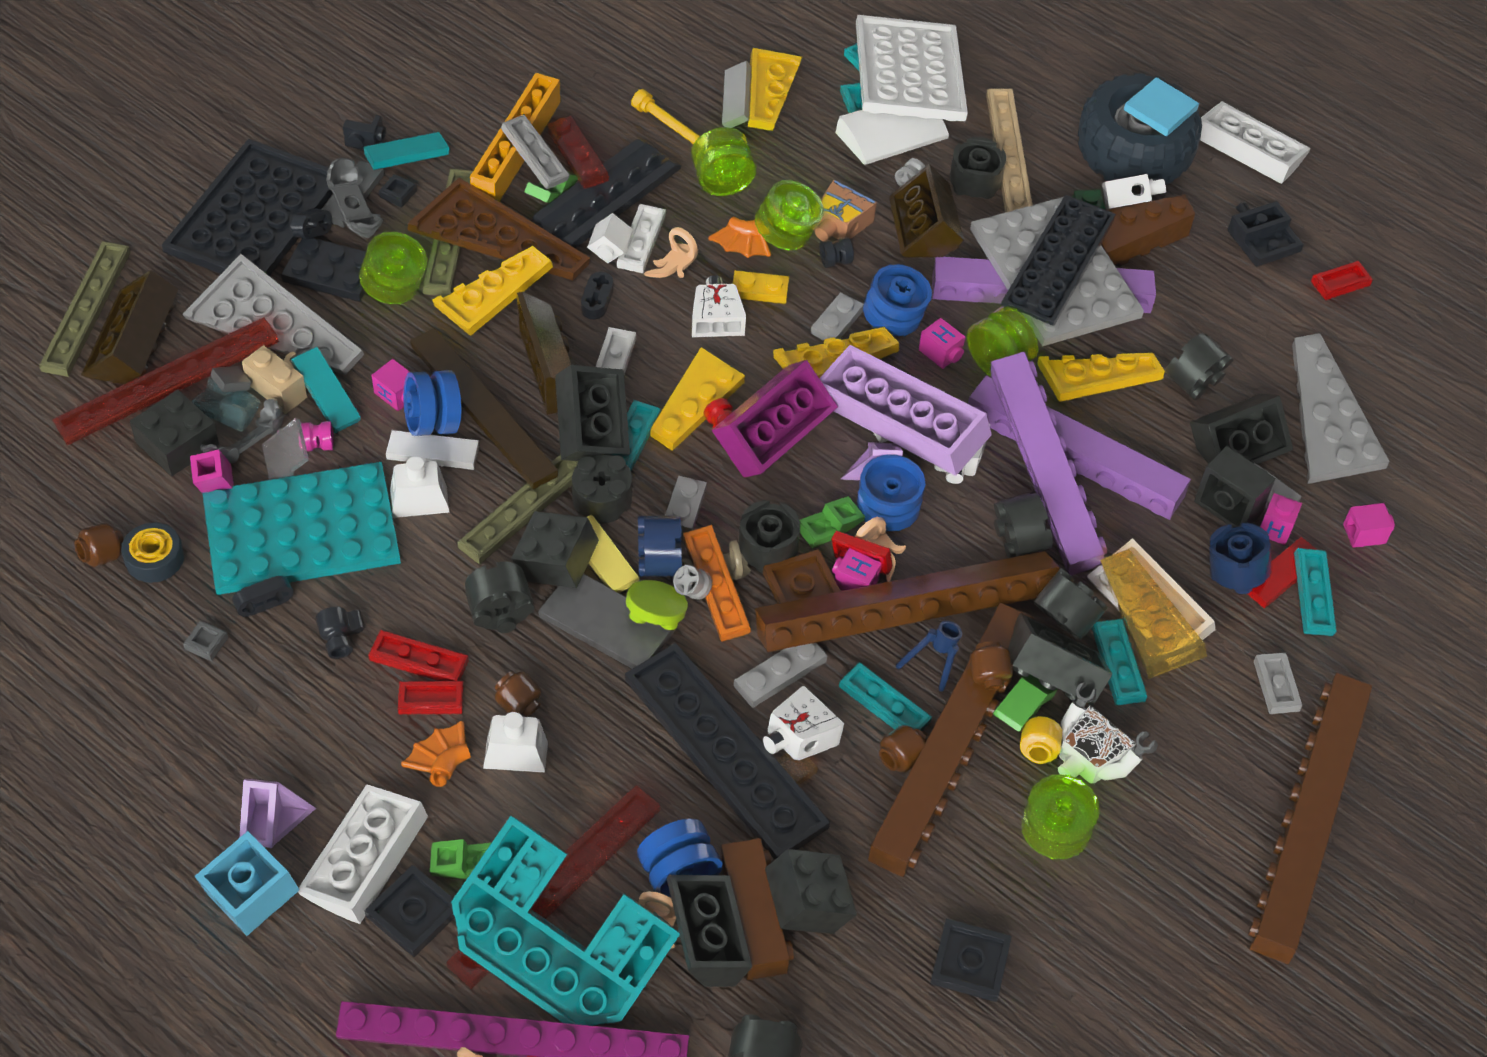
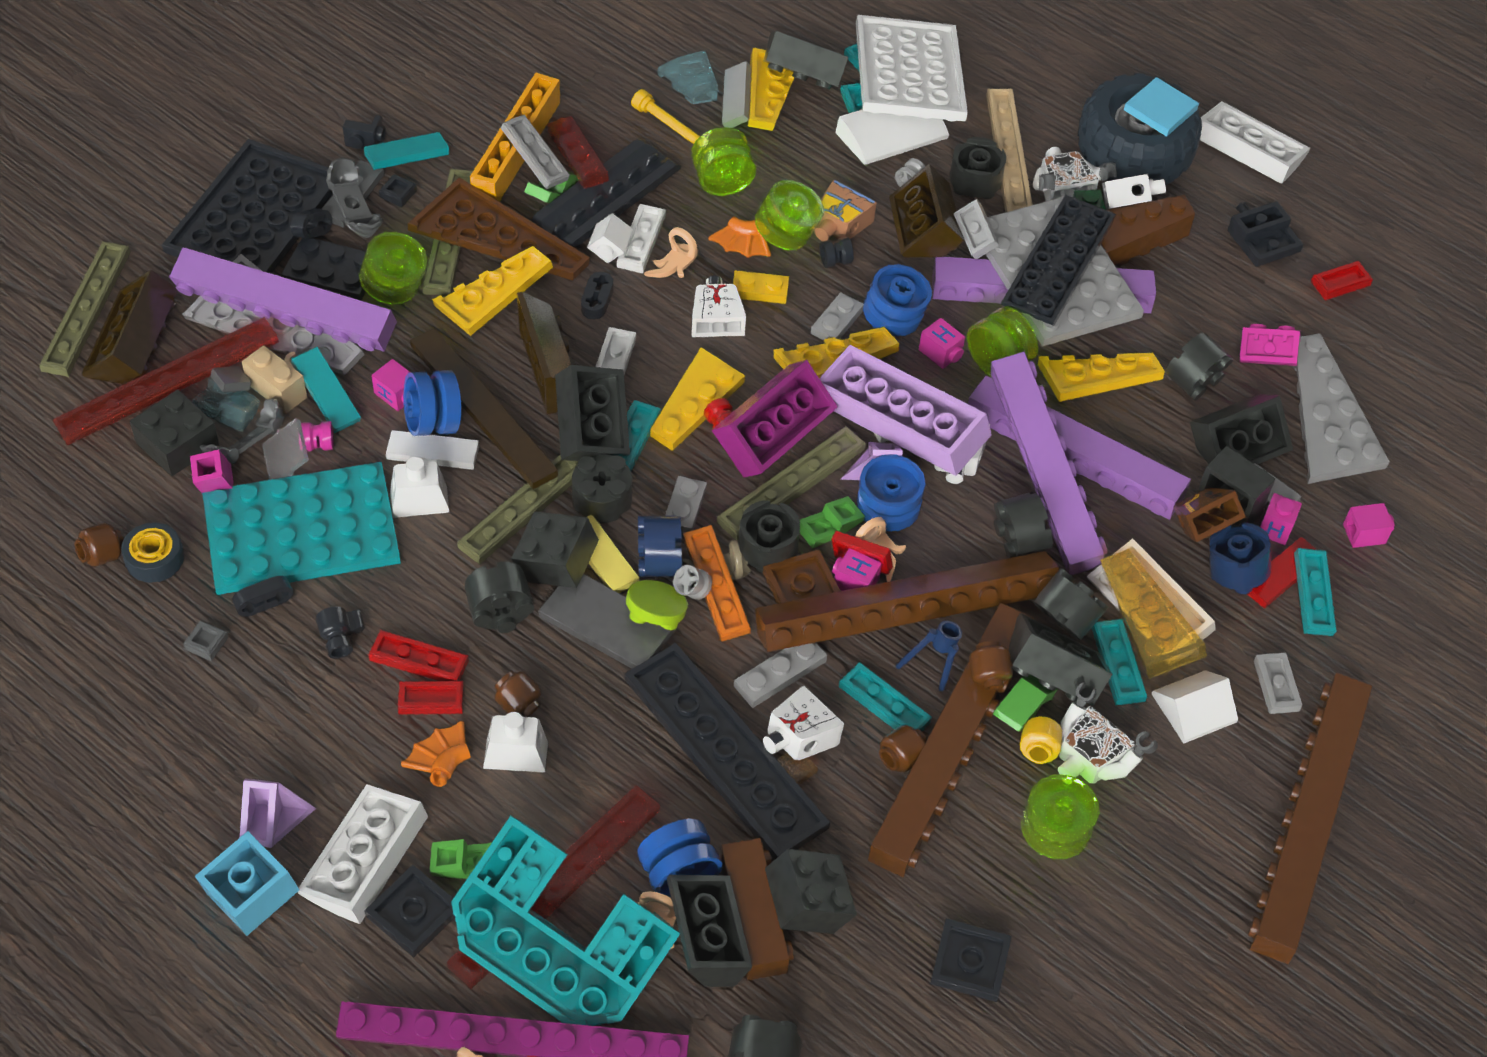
(283, 299): none -> medium lavender brick
(692, 77): none -> clear light blue slope
(797, 477): none -> olive tile
(804, 60): none -> pearl dark grey slope
(976, 229): none -> light grey plate
(1068, 173): none -> torso
(1197, 704): none -> white slope
(1203, 515): none -> reddish brown torso
(1270, 345): none -> dark pink bracket

